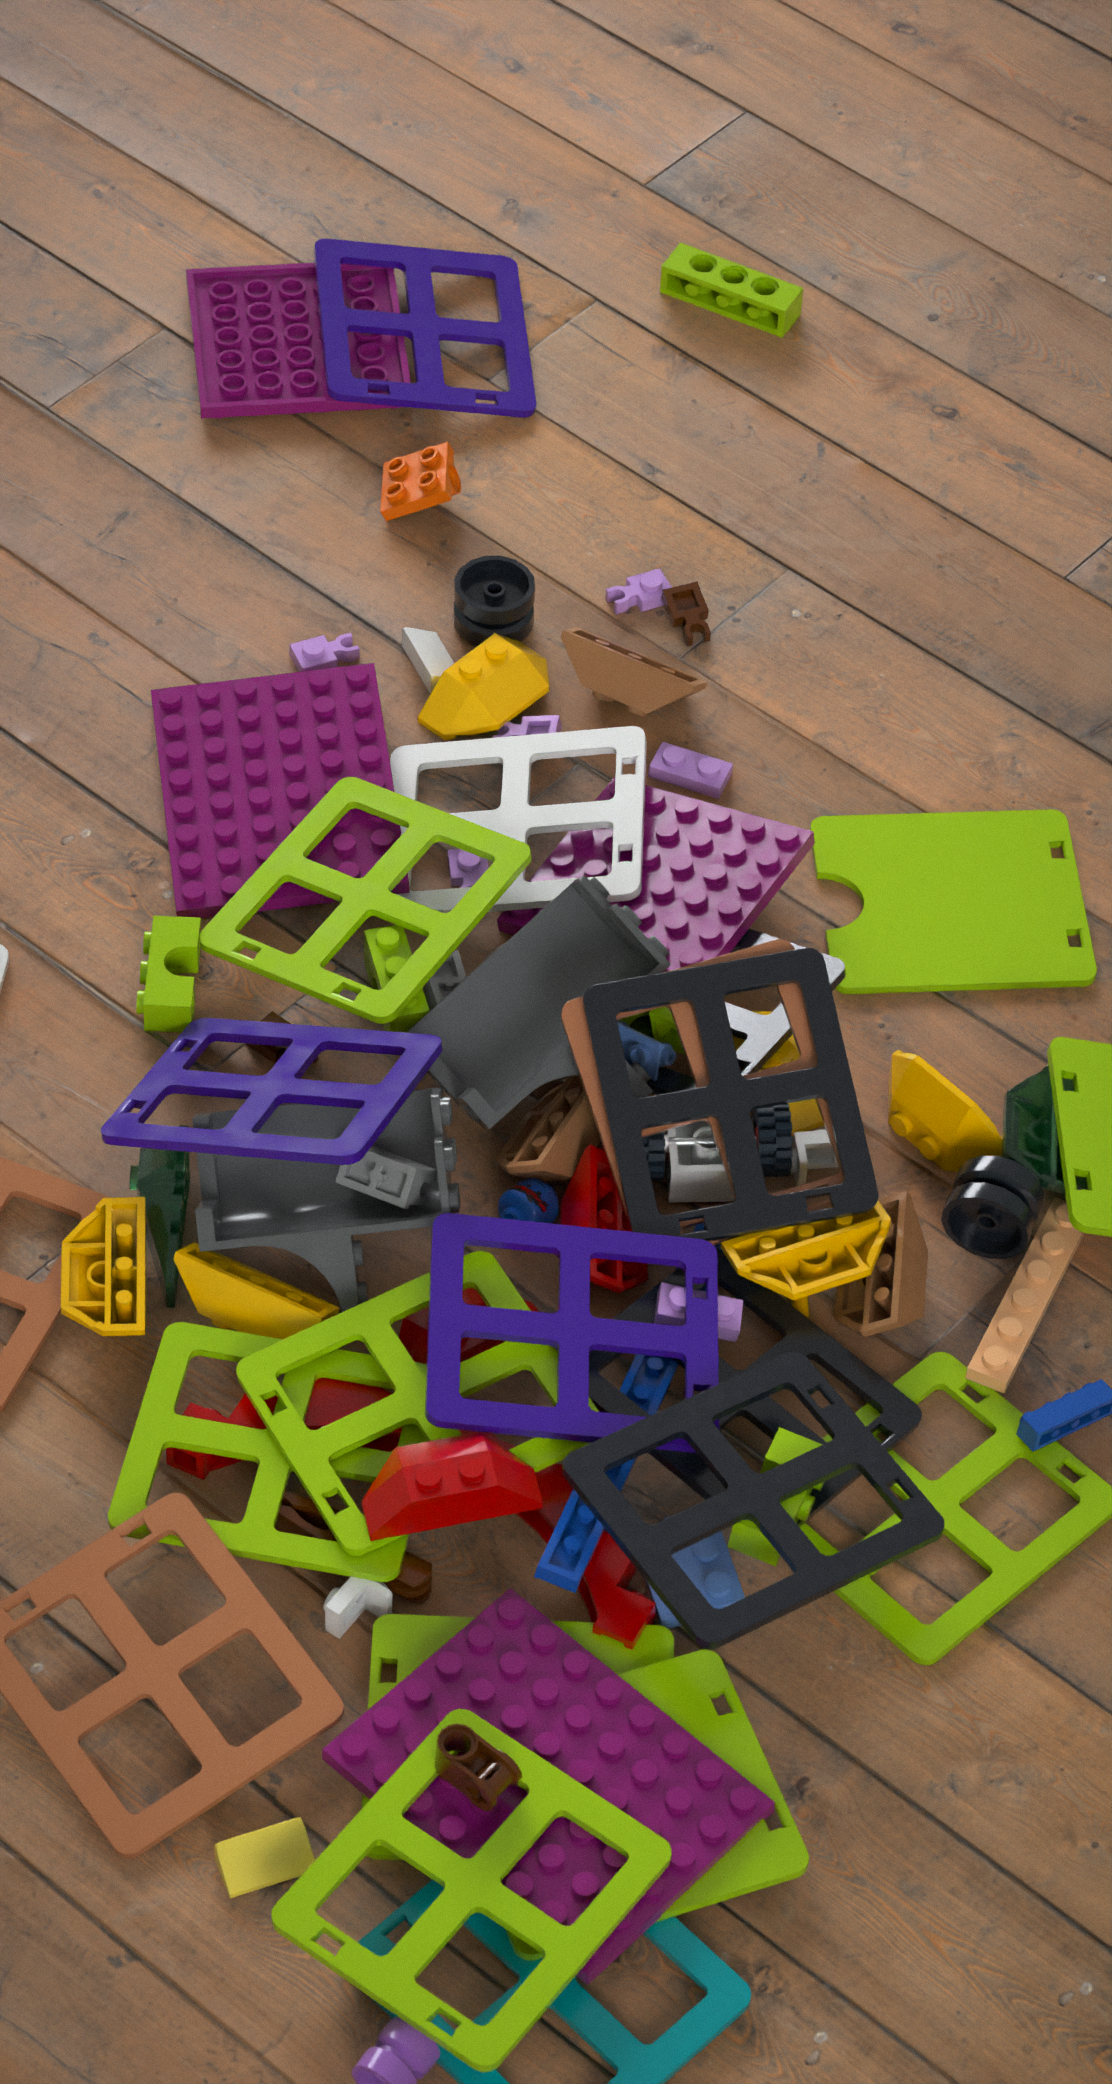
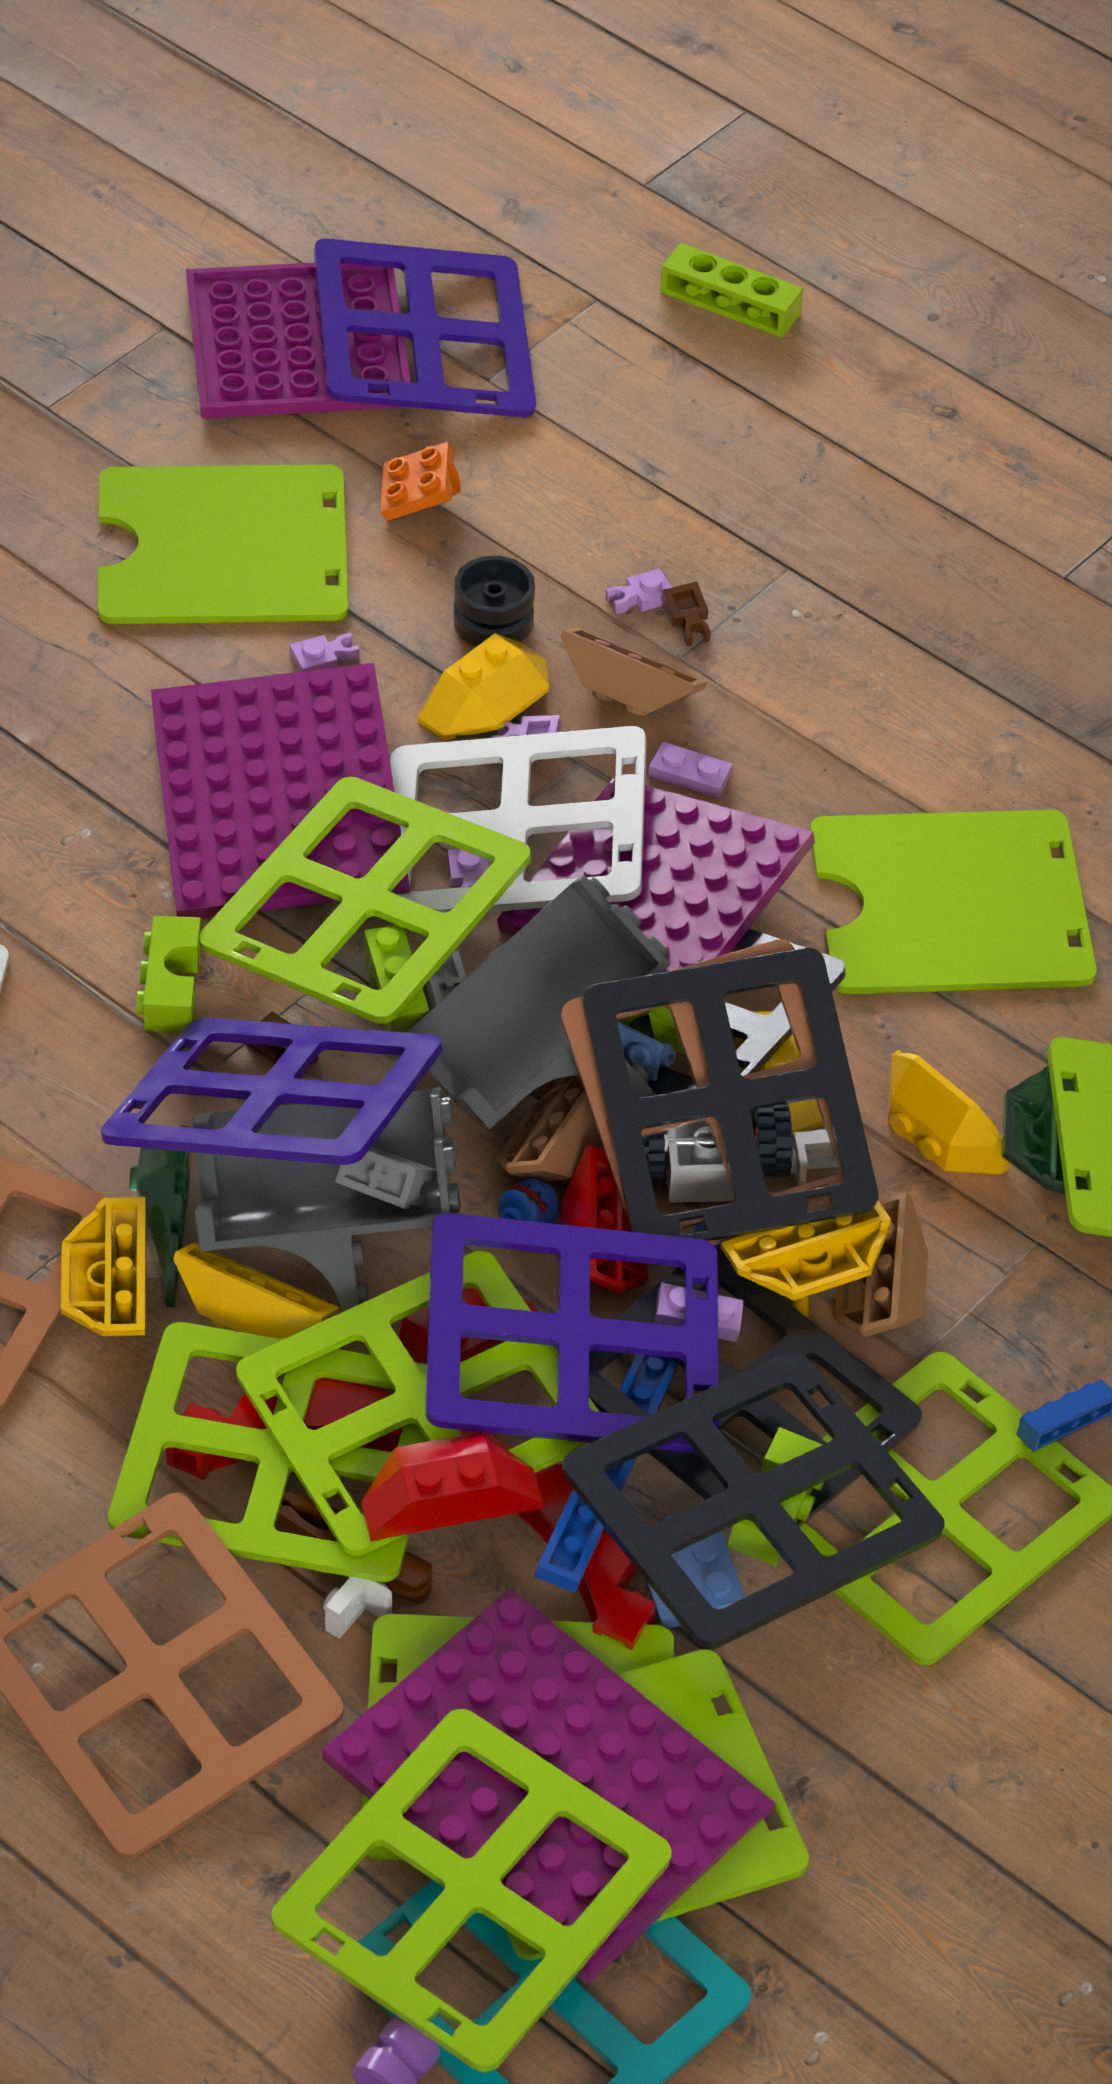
(225, 544): none -> lime door
(264, 1857): light yellow slope -> none
(426, 655): white slope -> none
(480, 1772): reddish brown piece -> none
(993, 1207): black wheel -> none
(1025, 1300): light nougat plate -> none

